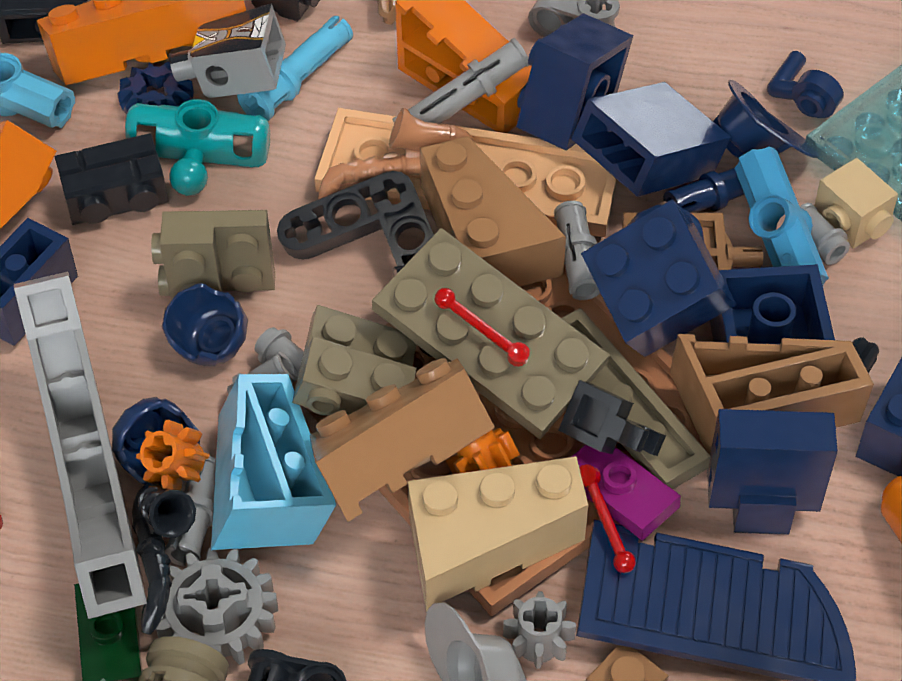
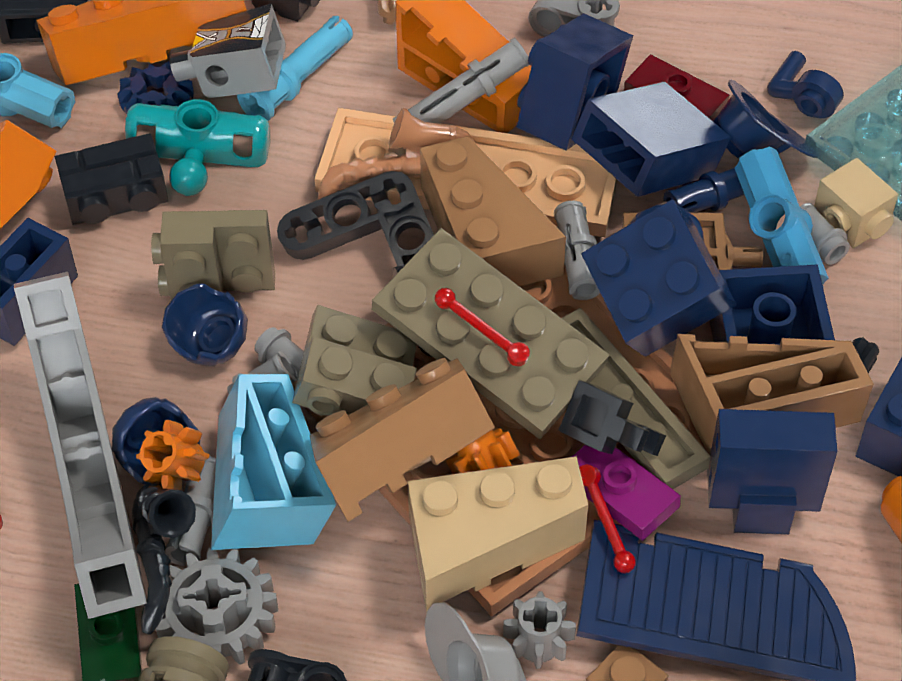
(699, 93): none -> dark red plate

